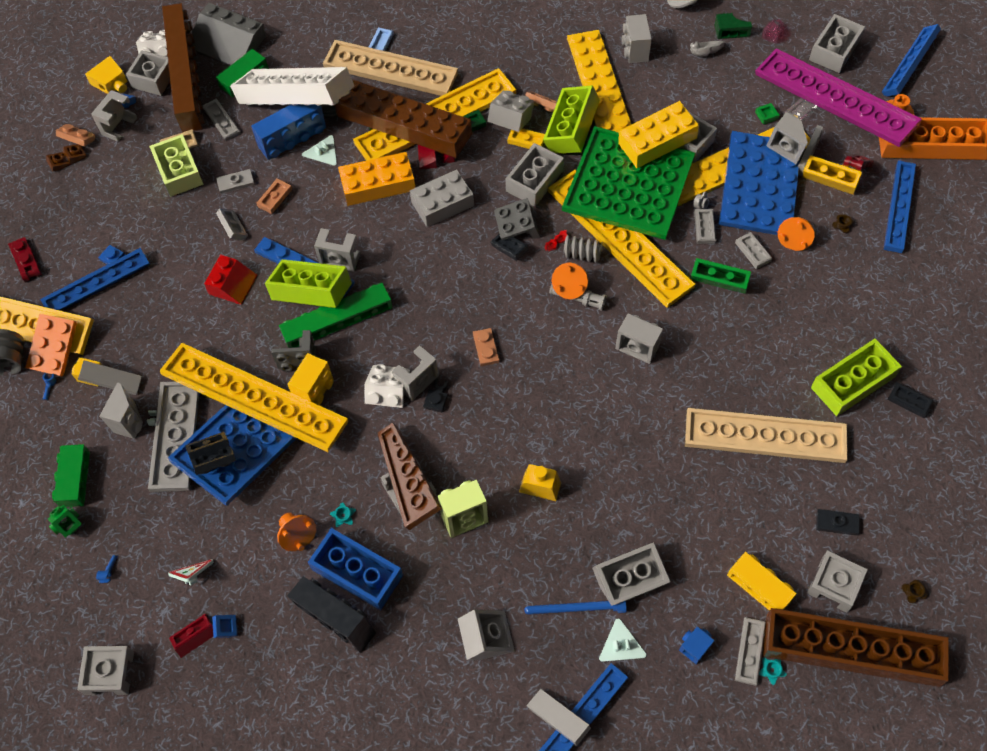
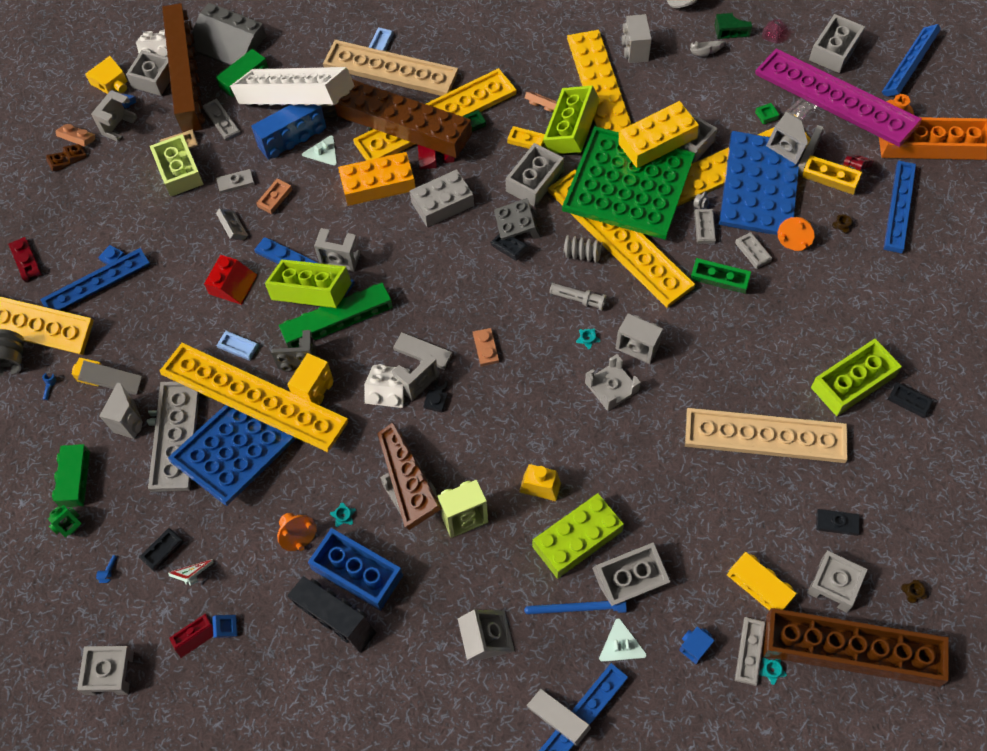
(51, 344): orange plate -> none
(161, 549): none -> black plate
(210, 453): black brick -> none
(237, 345): none -> light blue tile
(407, 344): none -> light grey tile
(510, 110): light grey brick -> none
(560, 238): red piece -> none
(570, 280): orange piece -> none
(577, 535): none -> lime brick
(587, 333): none -> teal plate
(612, 384): none -> light grey panel

